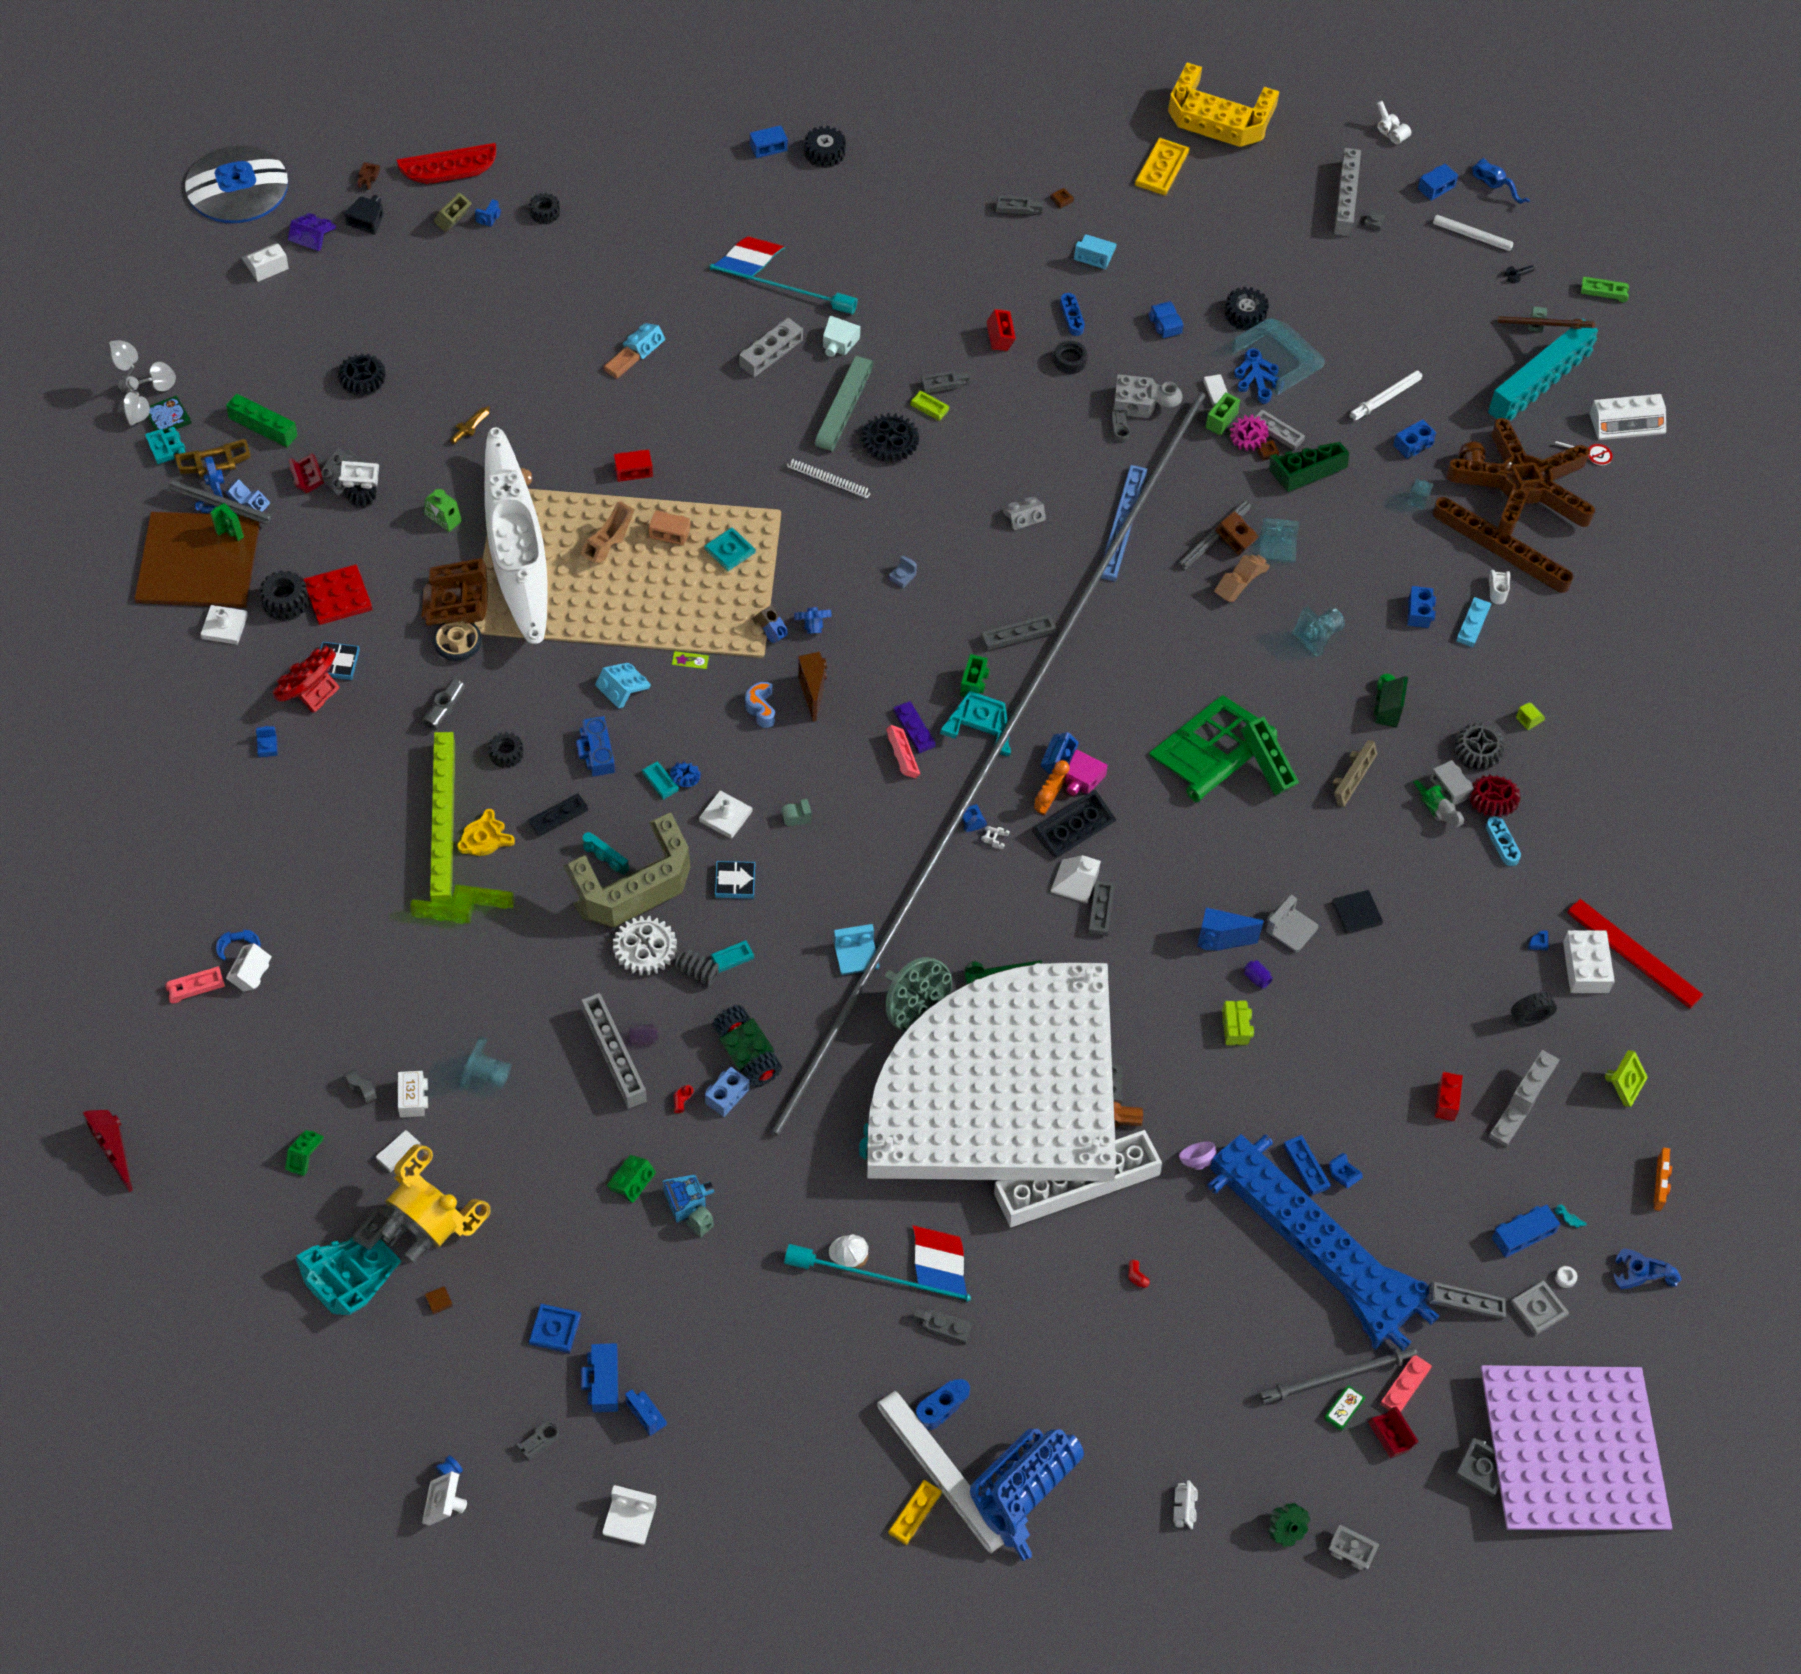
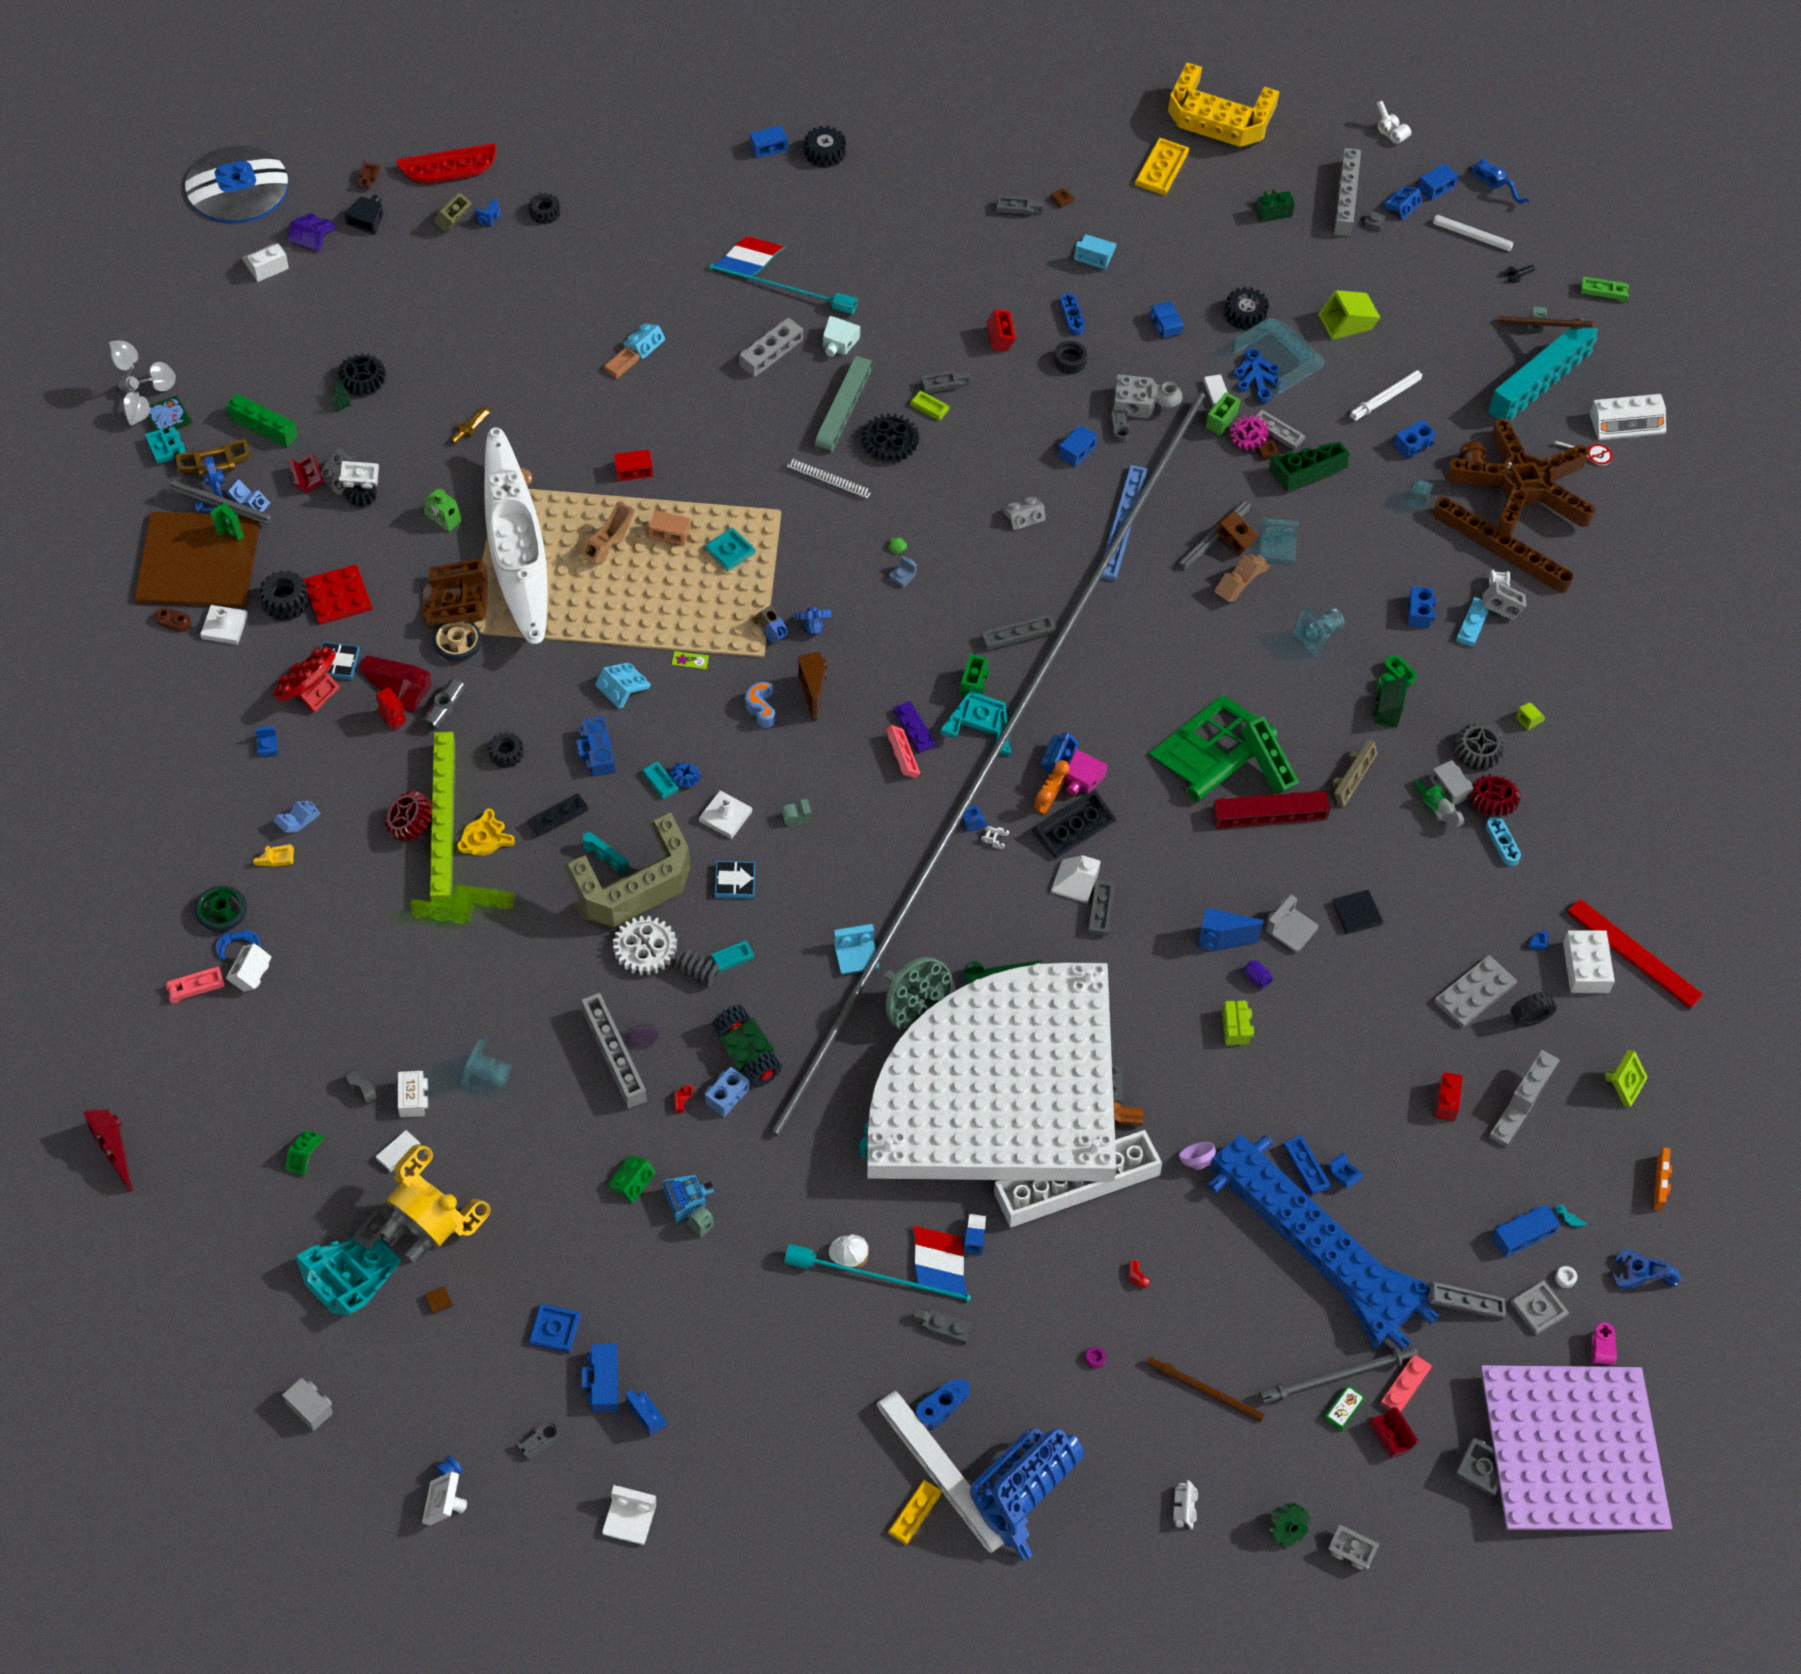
(172, 618): none -> copper plate
(221, 915): none -> dark green wheel
(276, 856): none -> yellow slope
(300, 815): none -> medium blue slope
(308, 1404): none -> light grey brick
(341, 397): none -> clear green bracket
(390, 708): none -> red brick
(405, 680): none -> dark red wedge
(408, 816): none -> dark red gear
(897, 545): none -> bright green piece
(975, 1234): none -> blue leg
(1077, 445): none -> blue brick
(1095, 1357): none -> magenta tile
(1168, 1370): none -> reddish brown bar
(1270, 809): none -> dark red brick
(1274, 206): none -> dark green brick
(1348, 314): none -> lime slope
(1402, 669): none -> green plate
(1404, 201): none -> blue bracket
(1475, 991): none -> light grey plate
(1504, 600): none -> light grey brick
(1604, 1345): none -> dark pink piece

